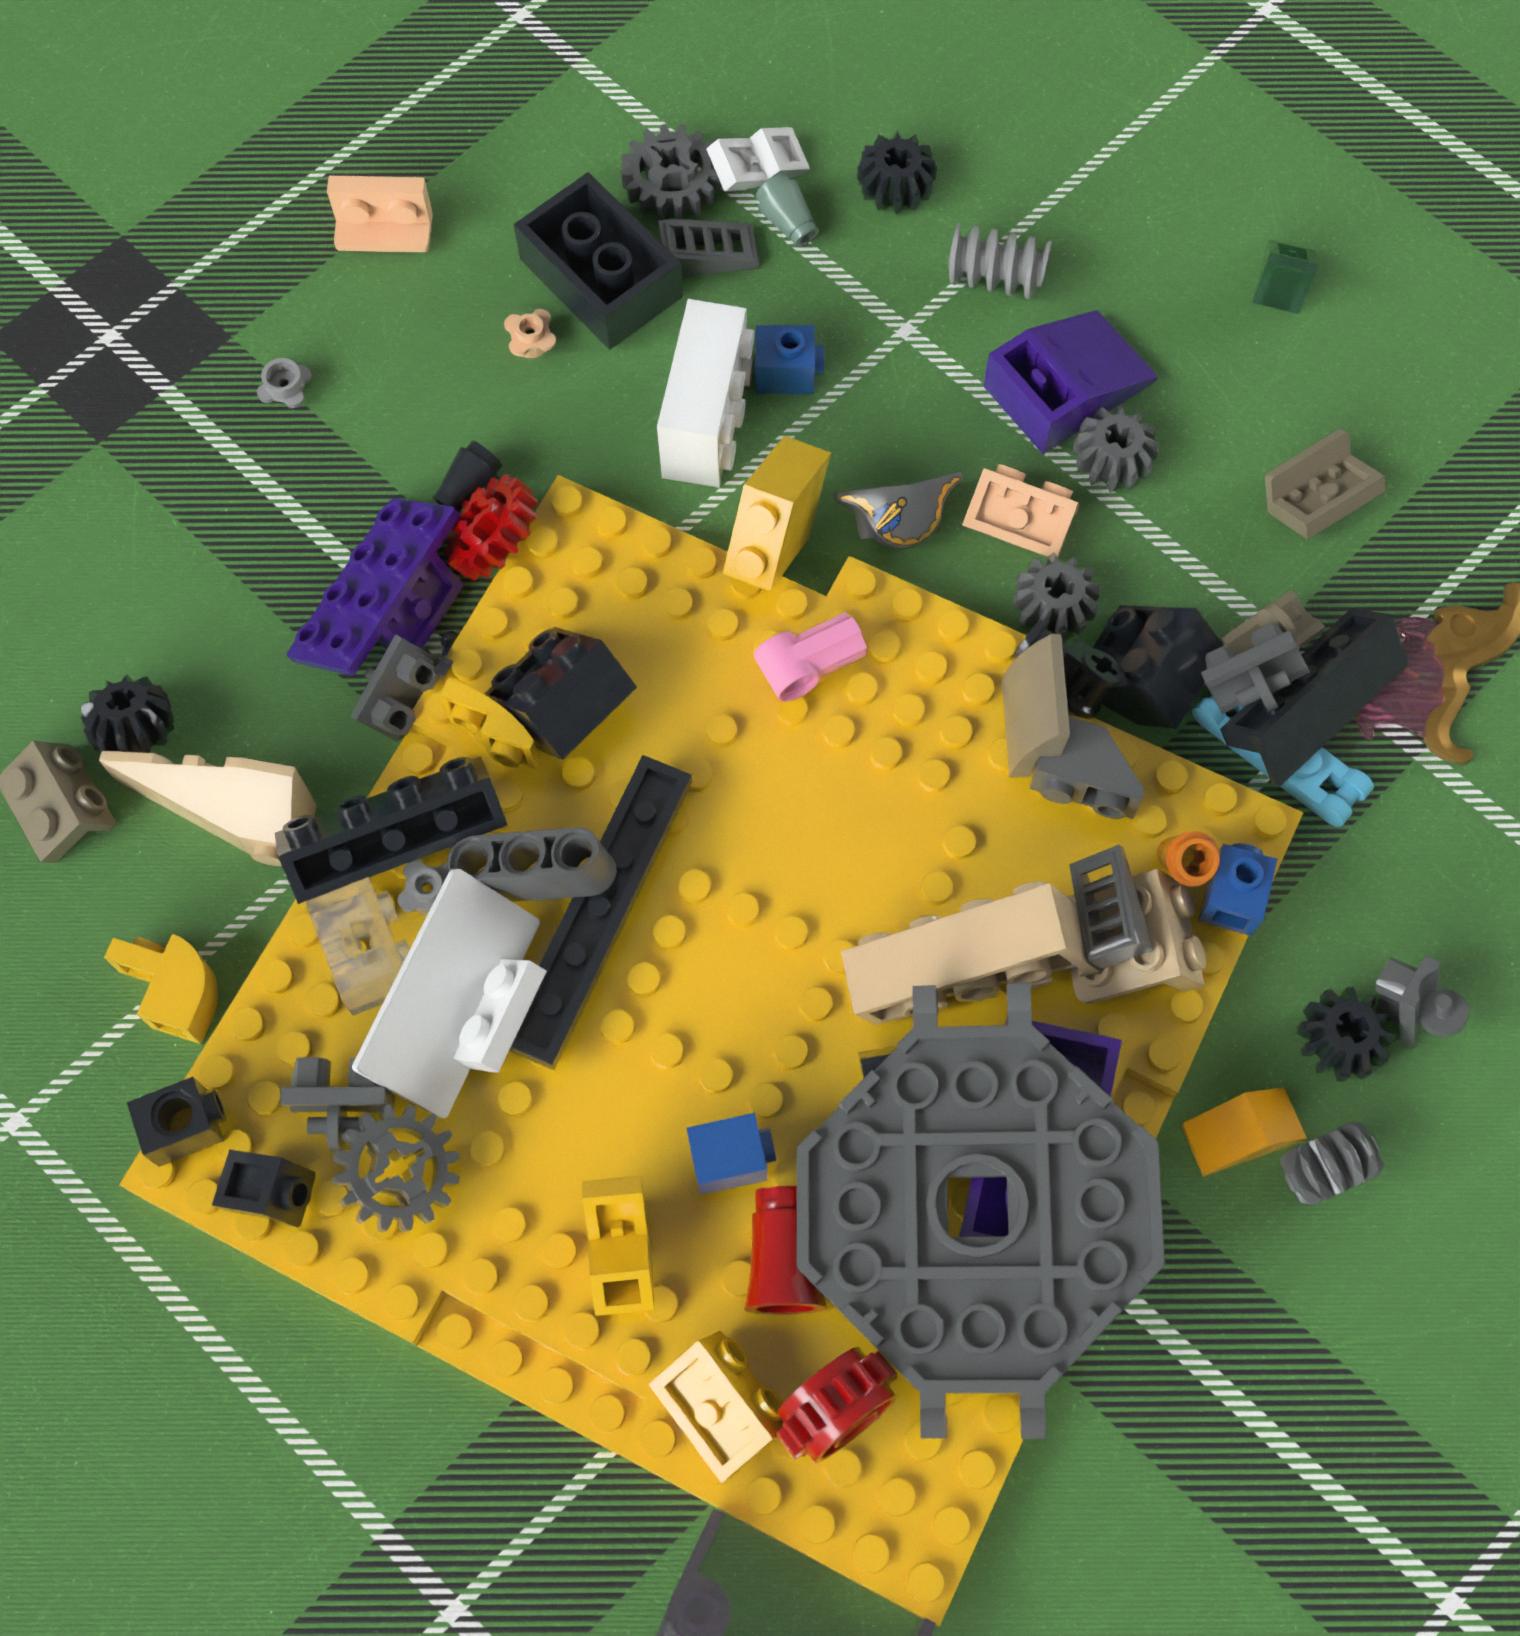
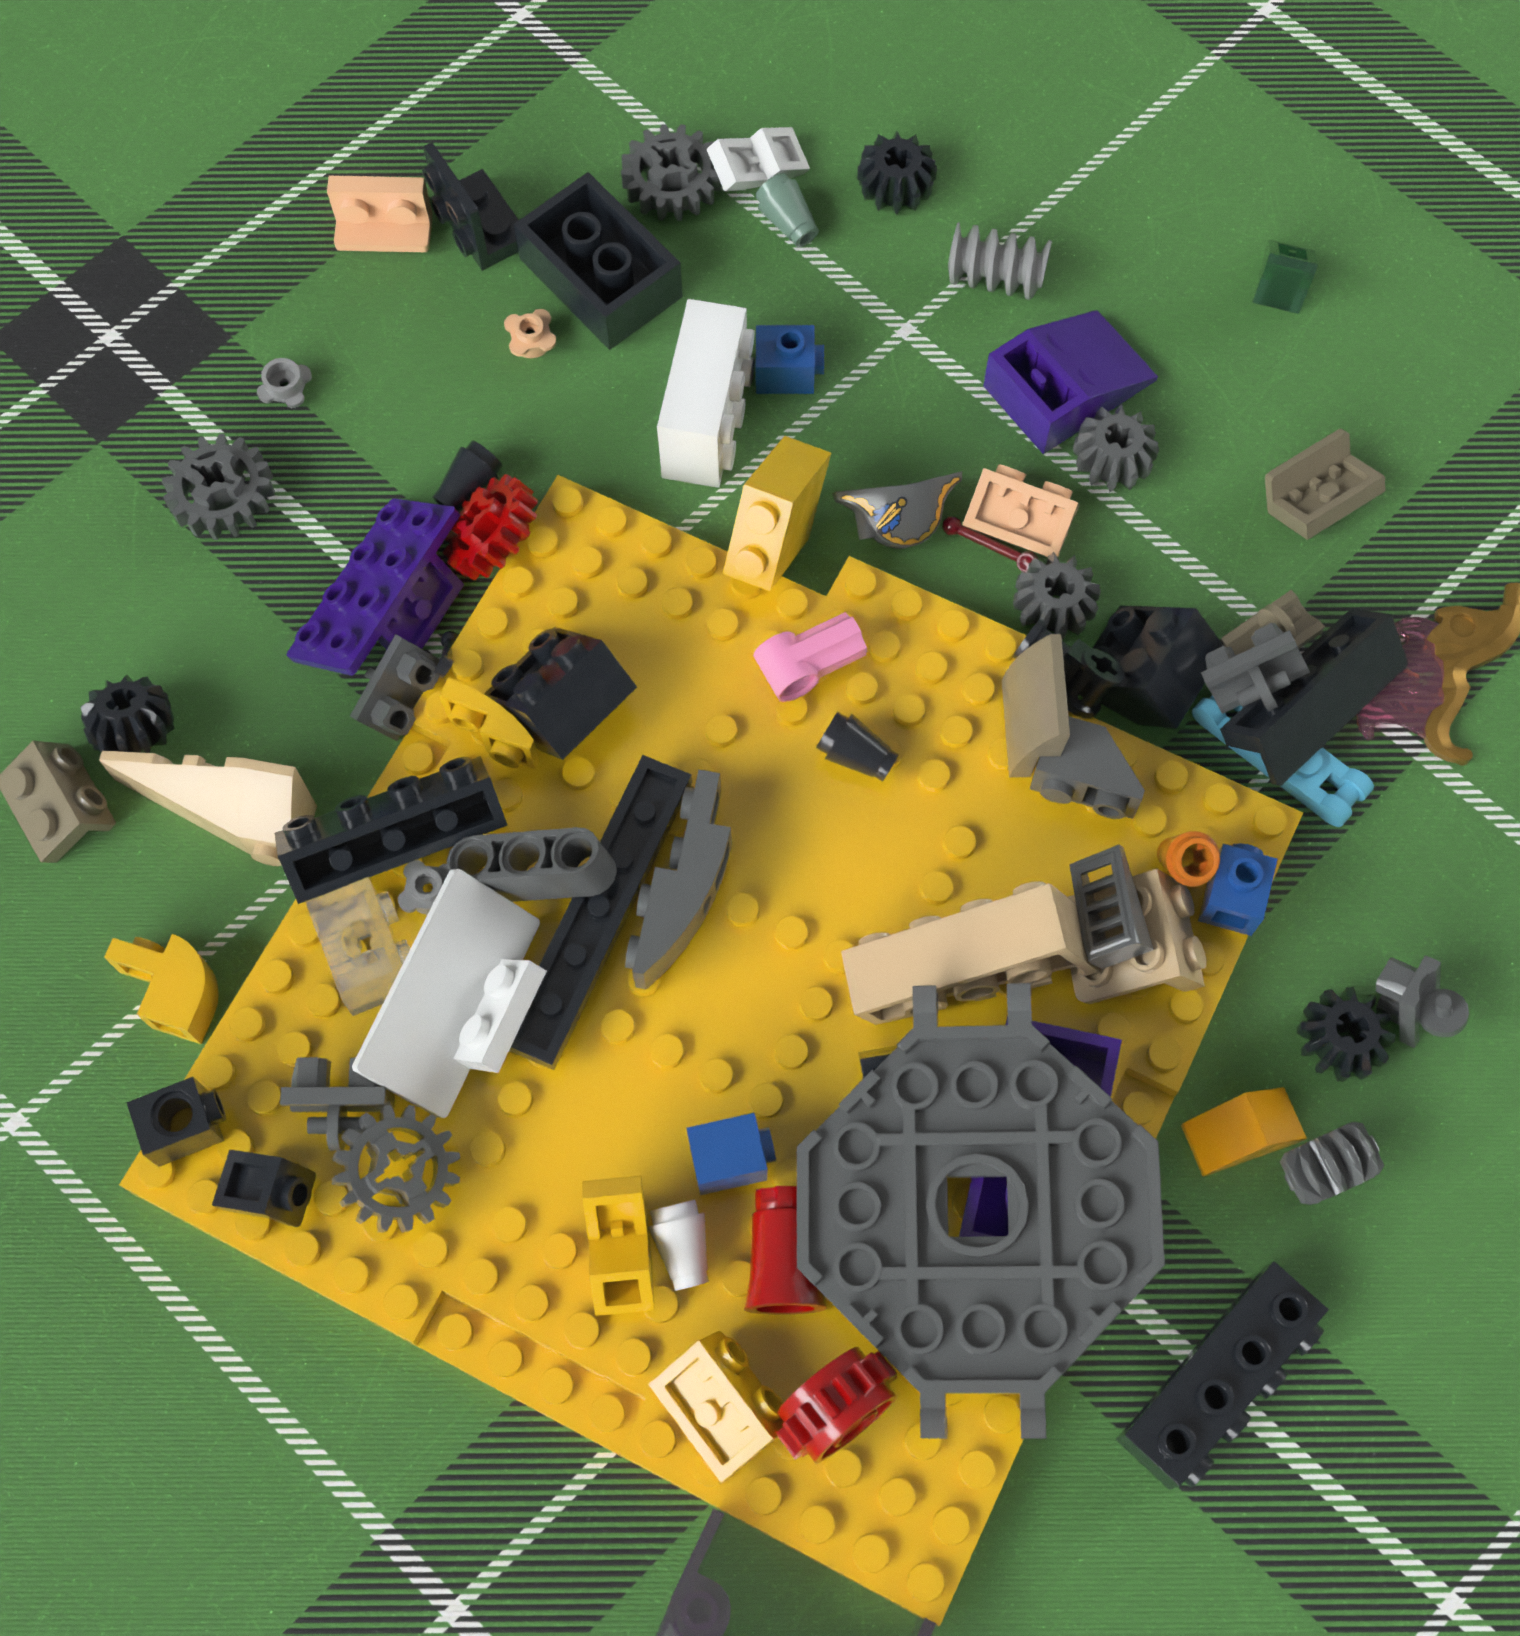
(218, 486): none -> dark grey gear
(473, 209): none -> black bracket
(681, 898): none -> dark grey slope
(681, 1243): none -> white cone
(688, 233): dark grey slope -> none
(856, 747): none -> black cone
(953, 526): none -> dark red hinge
(1223, 1376): none -> black brick

